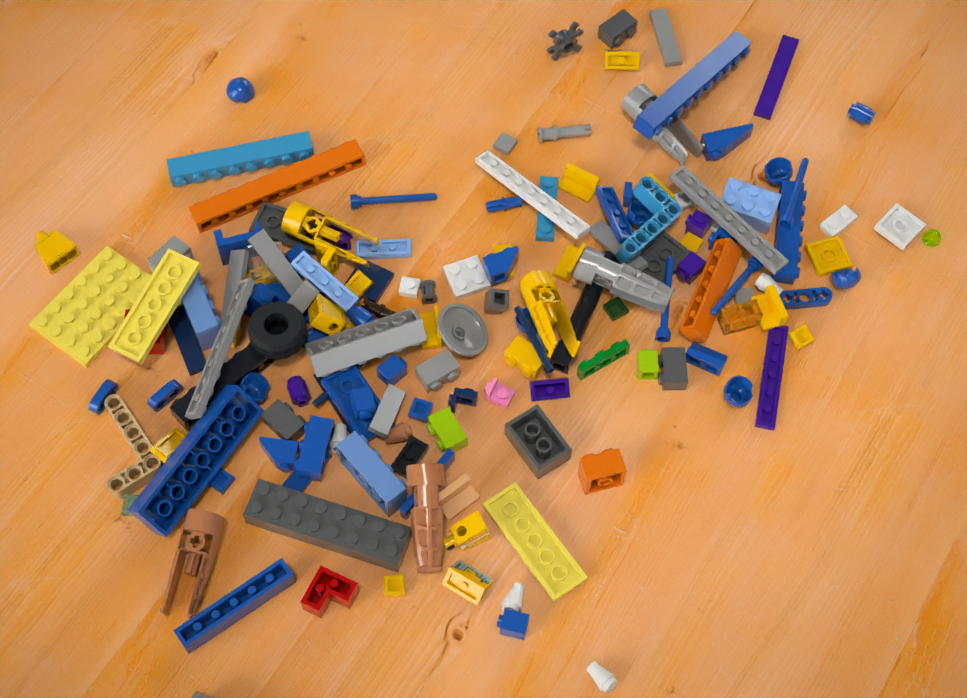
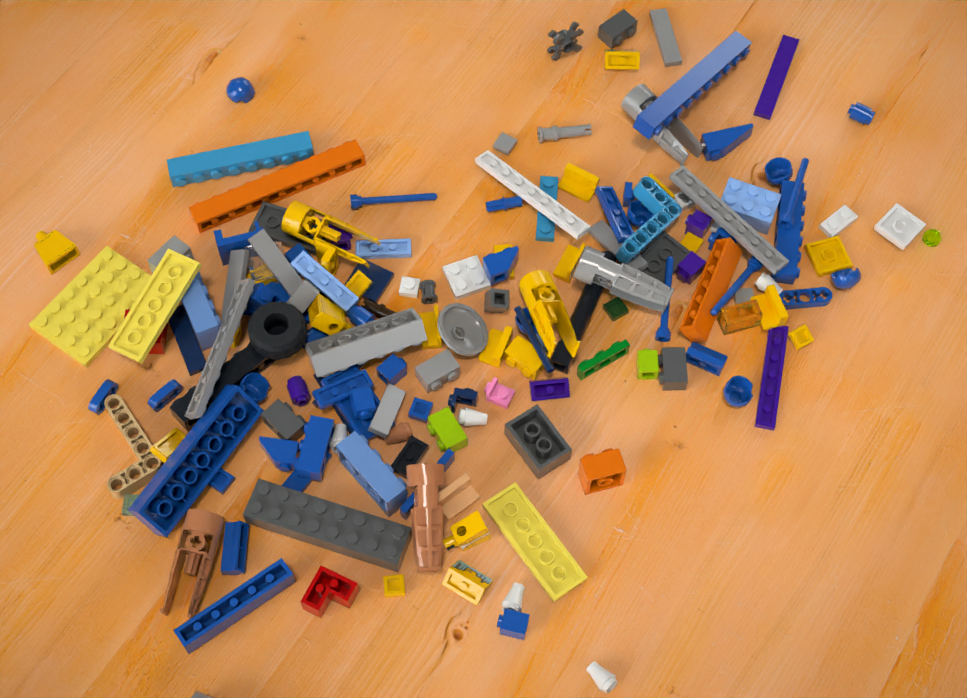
(234, 548): none -> blue piece
(341, 389): none -> blue tile
(471, 417): none -> white cone
(497, 344): none -> yellow panel

